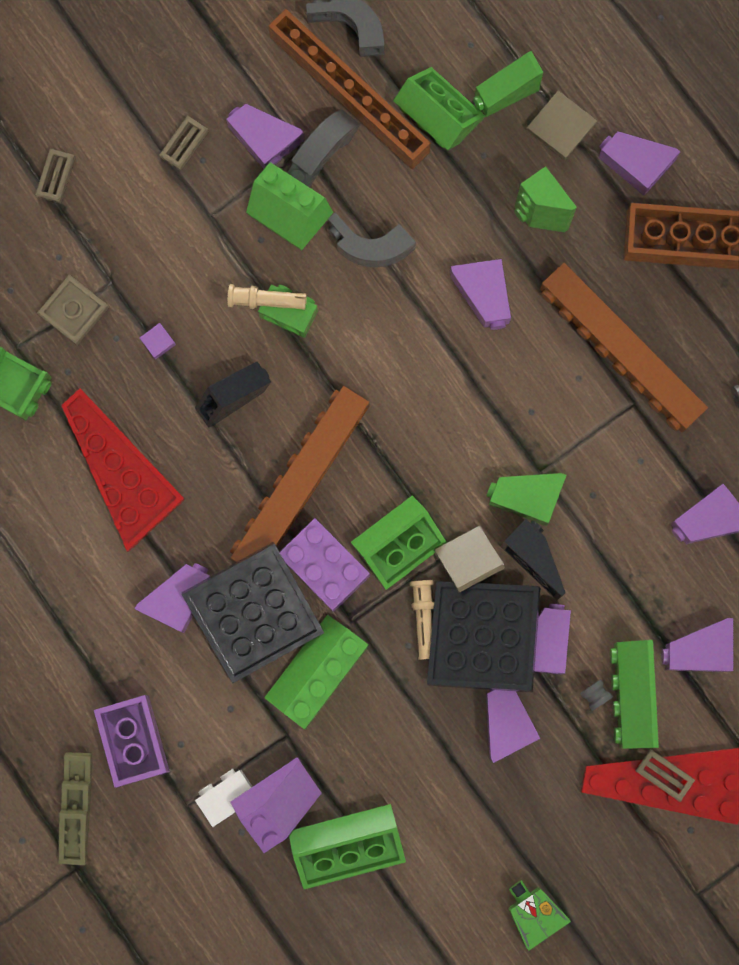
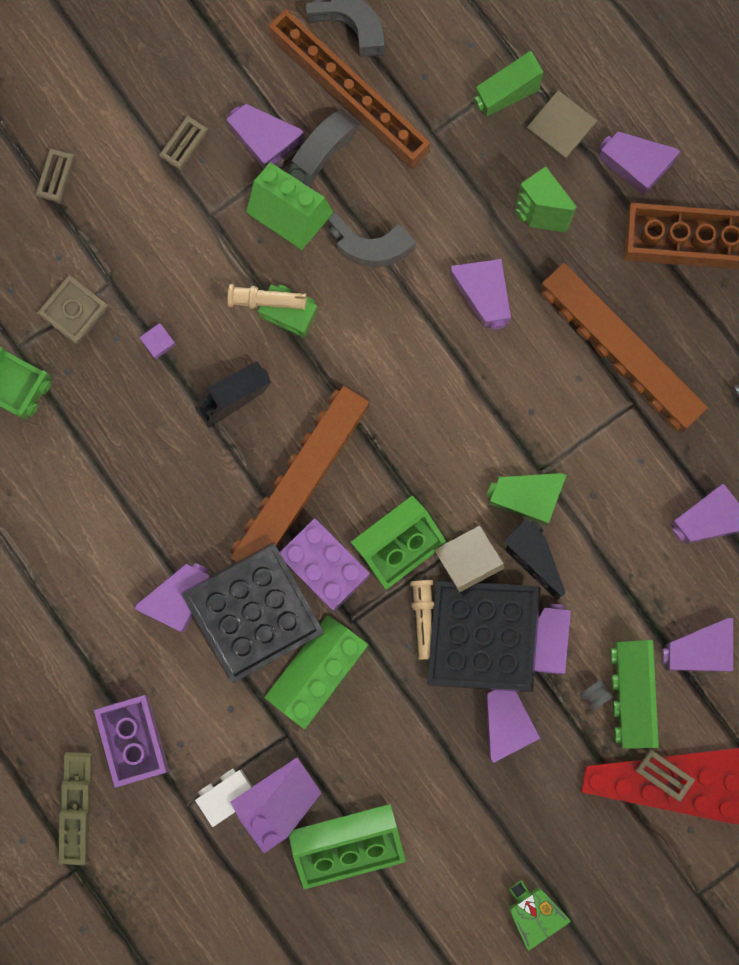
(126, 479): red wing -> none
(438, 108): bright green slope -> none

